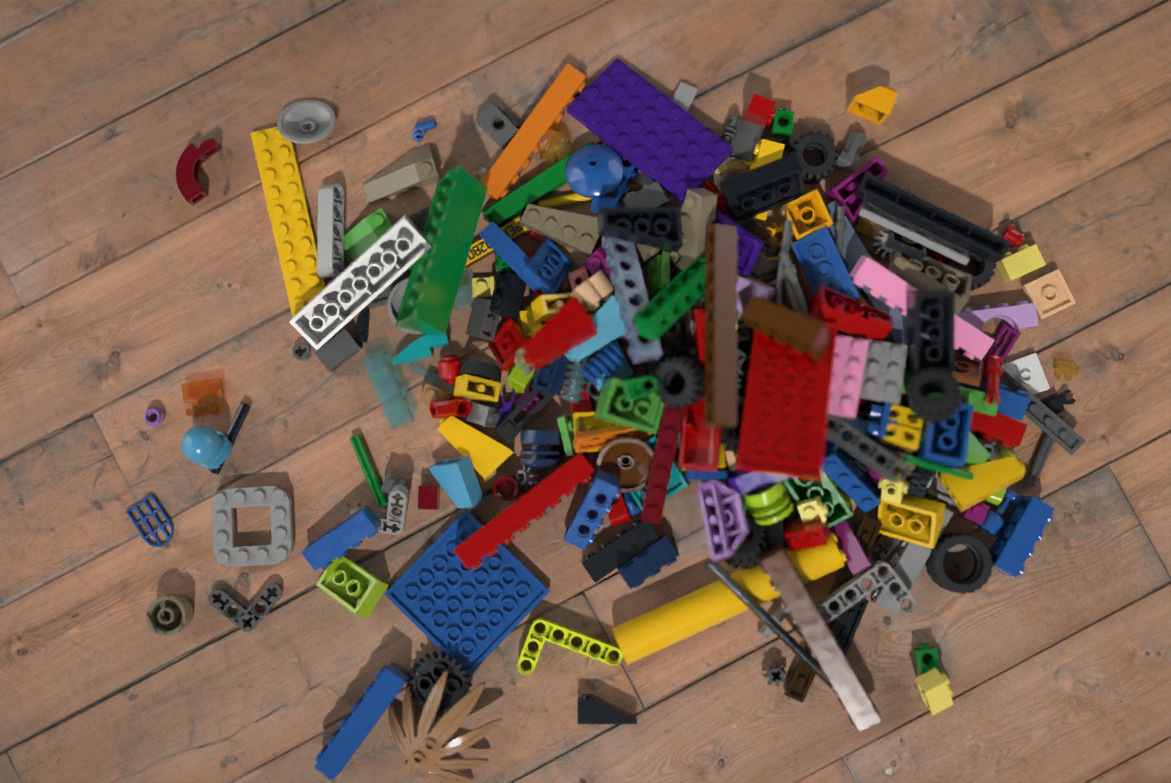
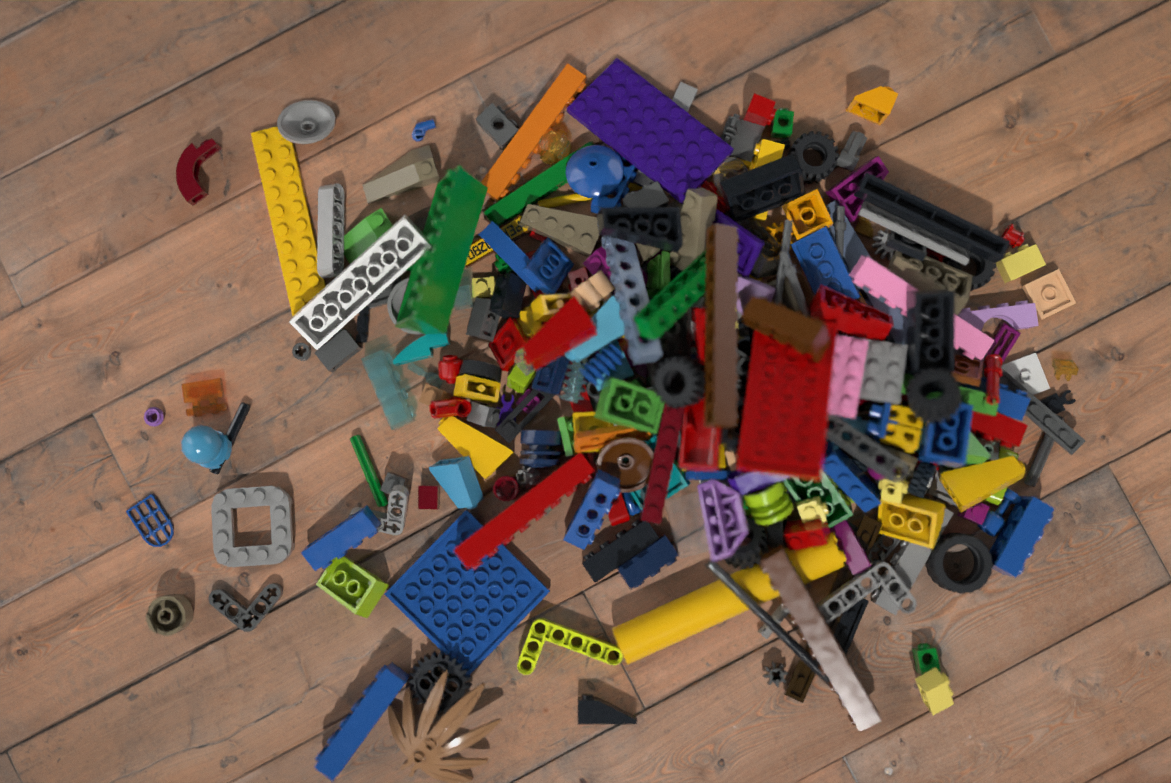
(637, 388): green piece -> none
(937, 467): green bar -> none

